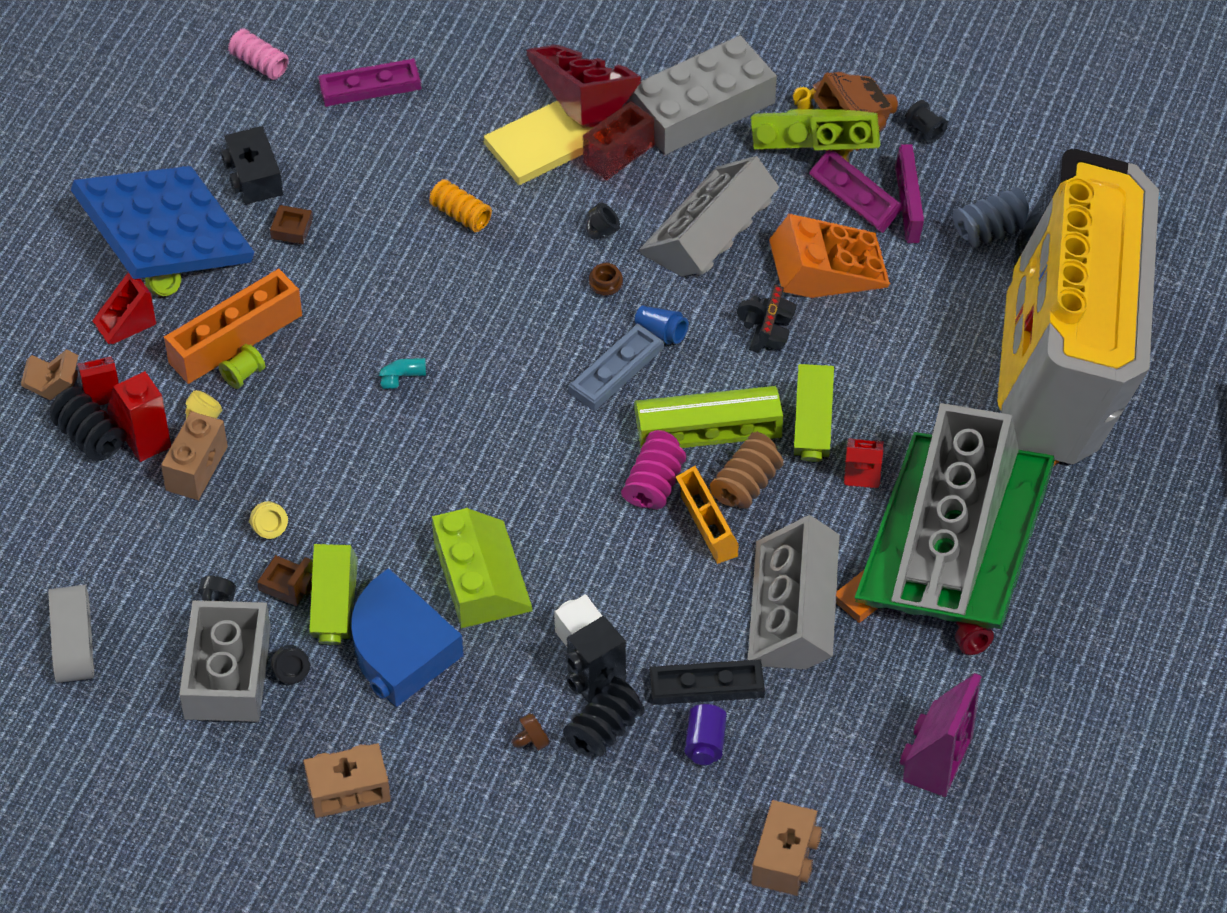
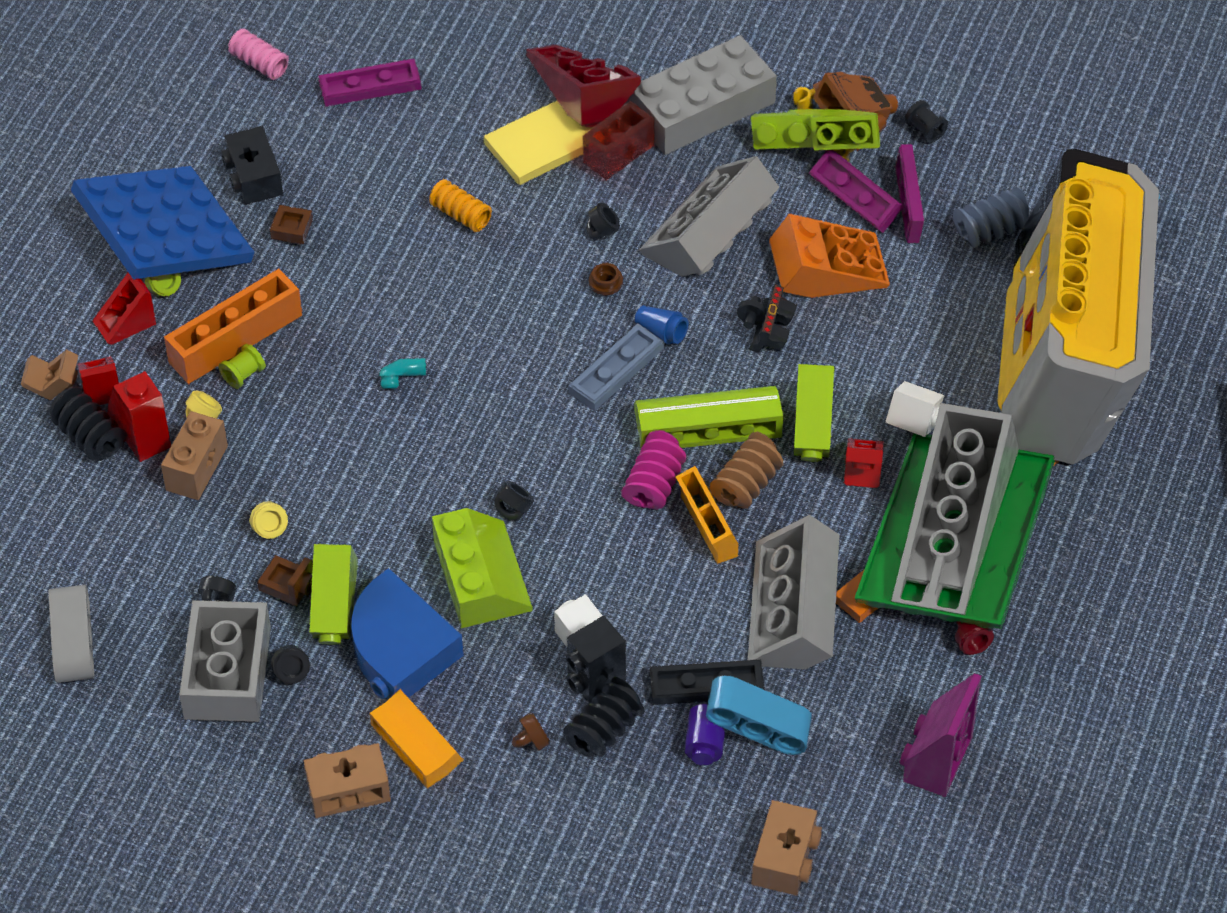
(414, 739): none -> light orange piece
(515, 497): none -> black tile
(759, 715): none -> dark azure beam
(914, 408): none -> white brick

